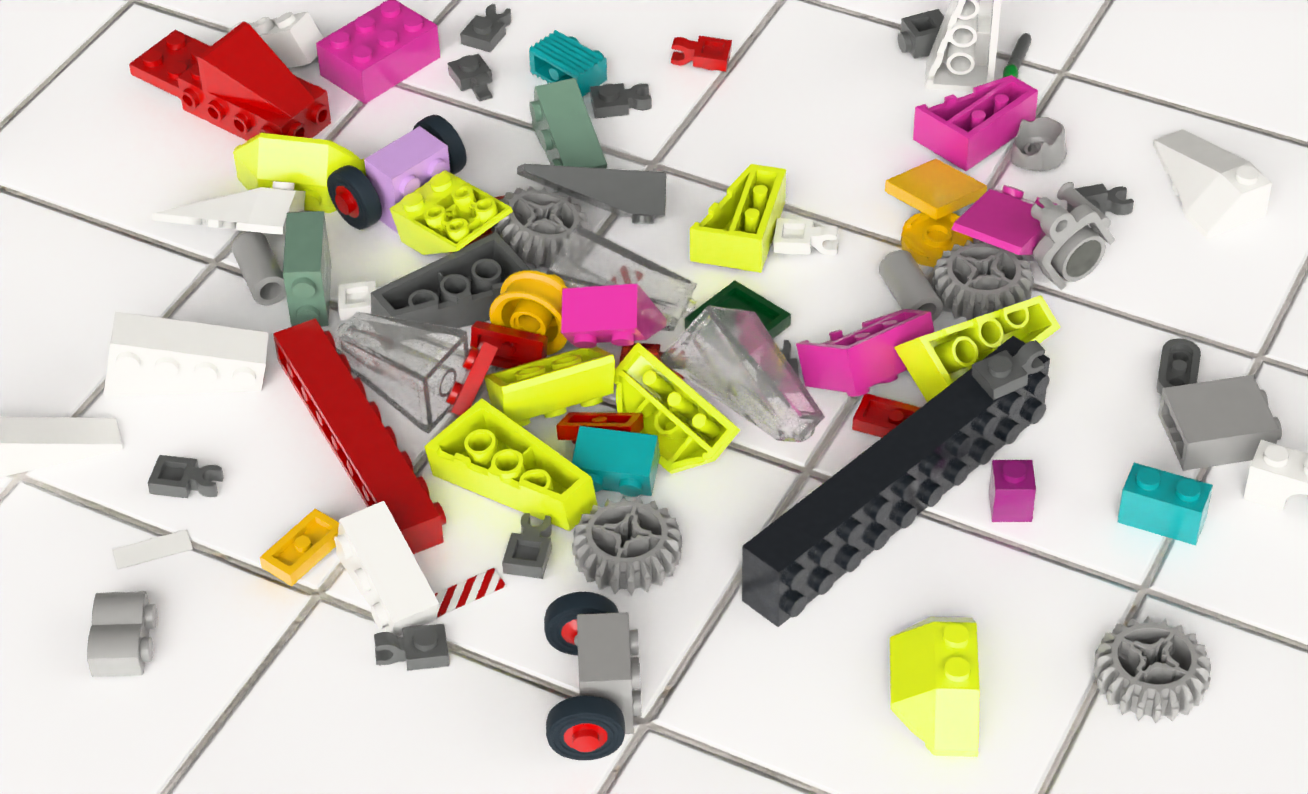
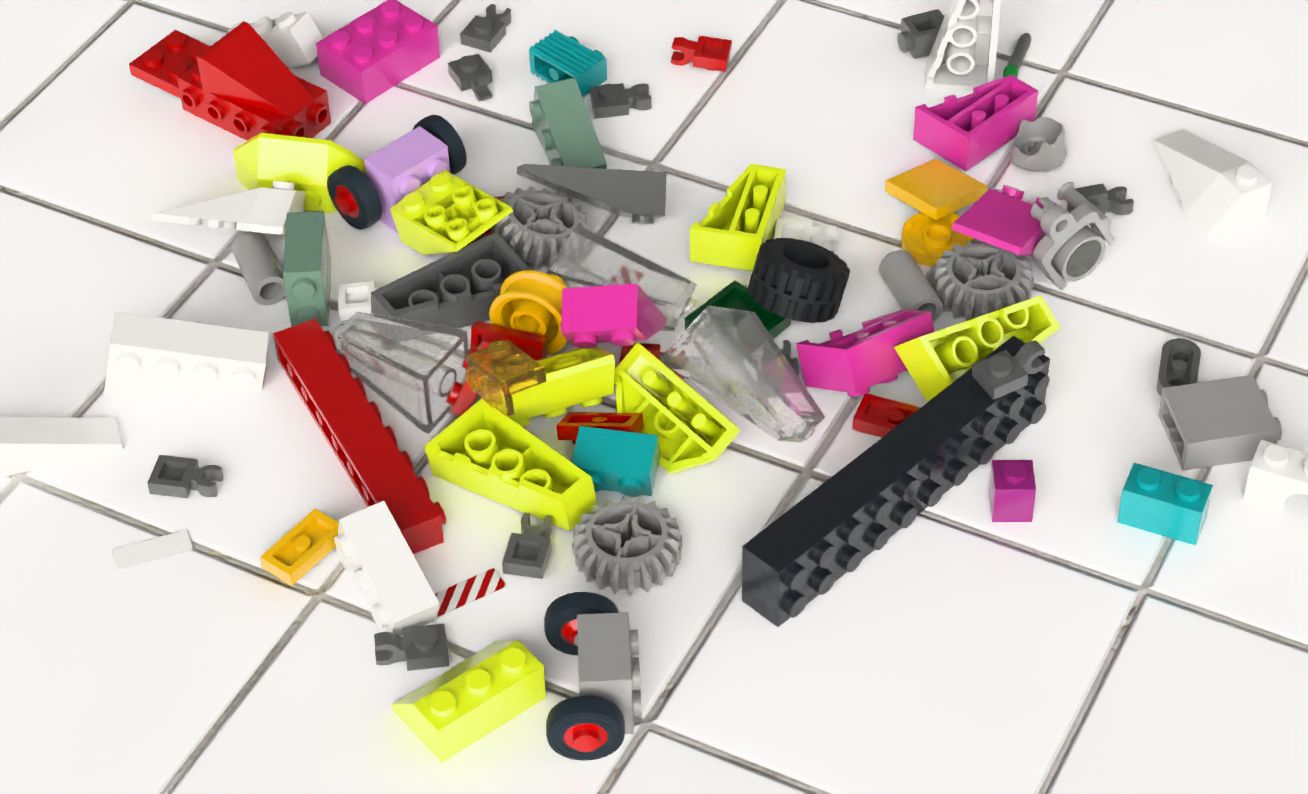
(120, 634): light grey brick -> none
(473, 697): none -> neon yellow slope
(500, 372): none -> clear yellow bracket
(798, 280): none -> black tyre
(938, 683): neon yellow wedge -> none
(1152, 669): light grey gear -> none

